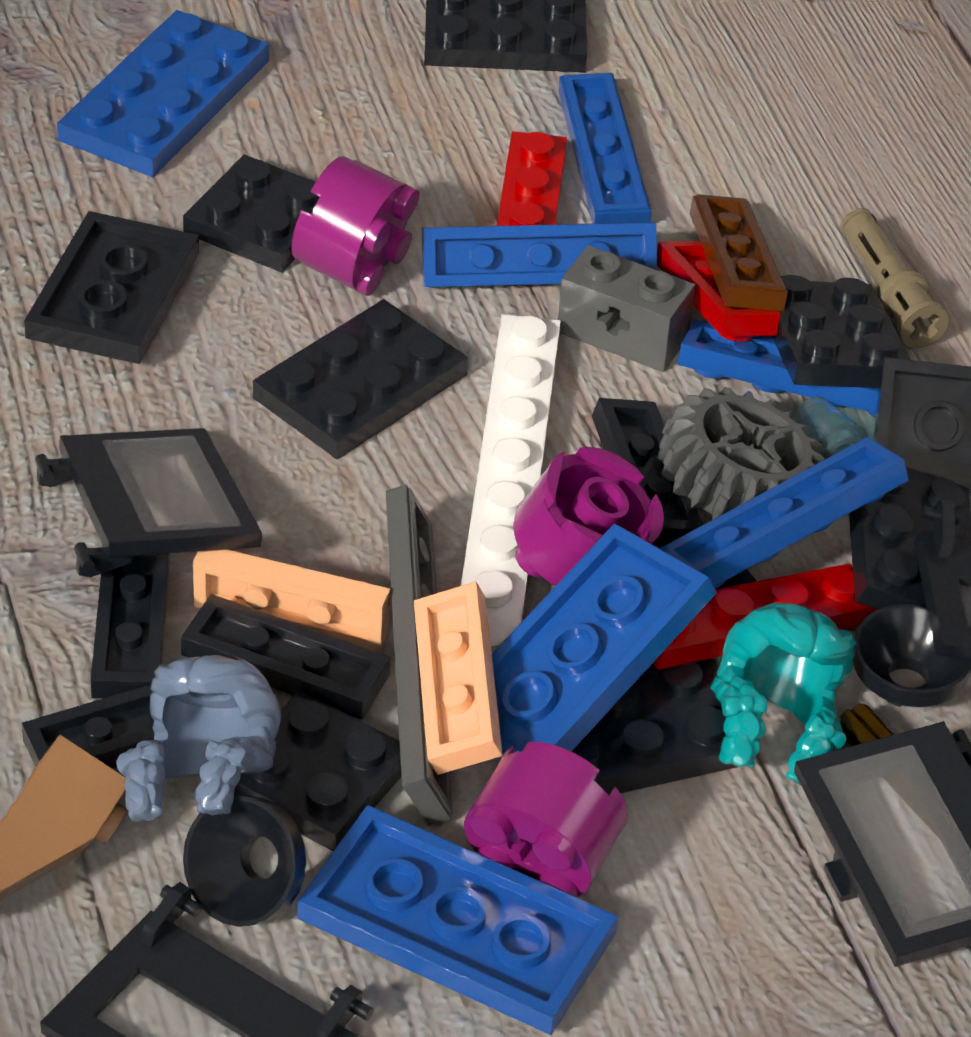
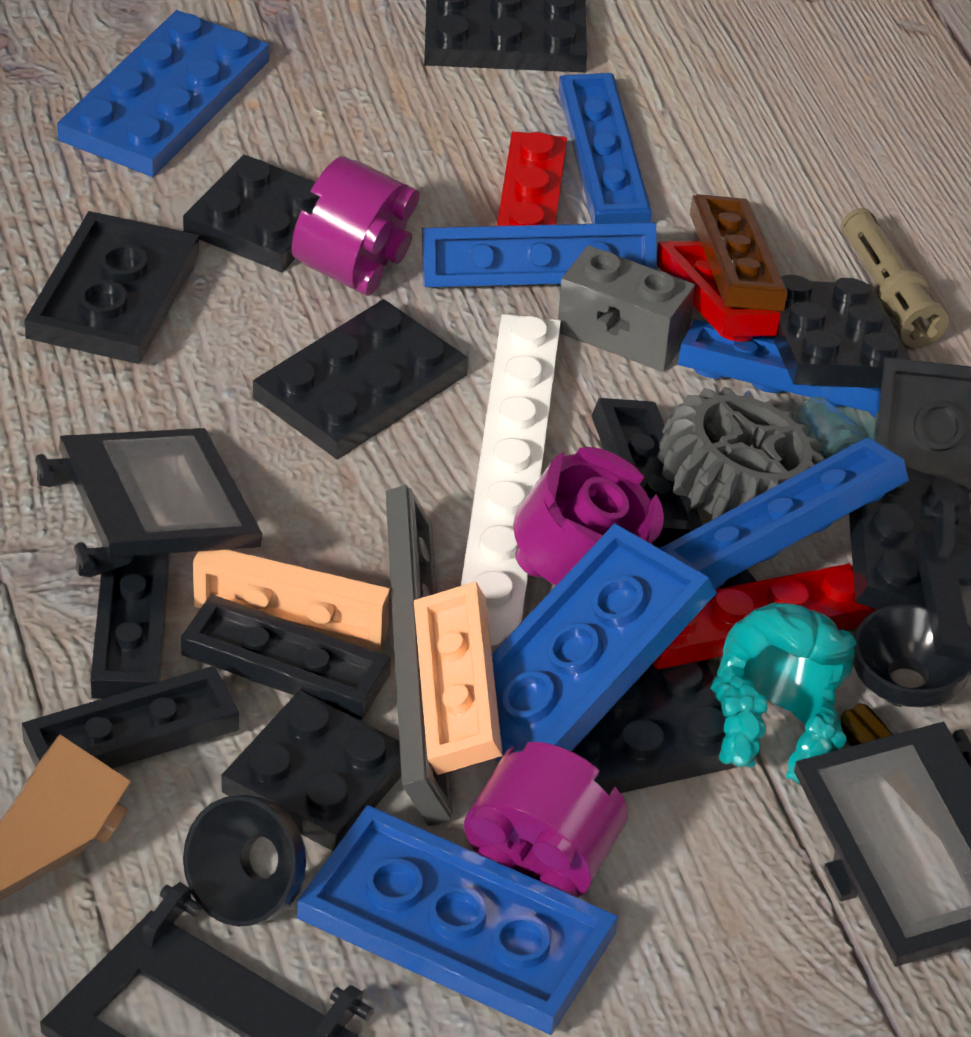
(210, 722): sand blue hair -> none

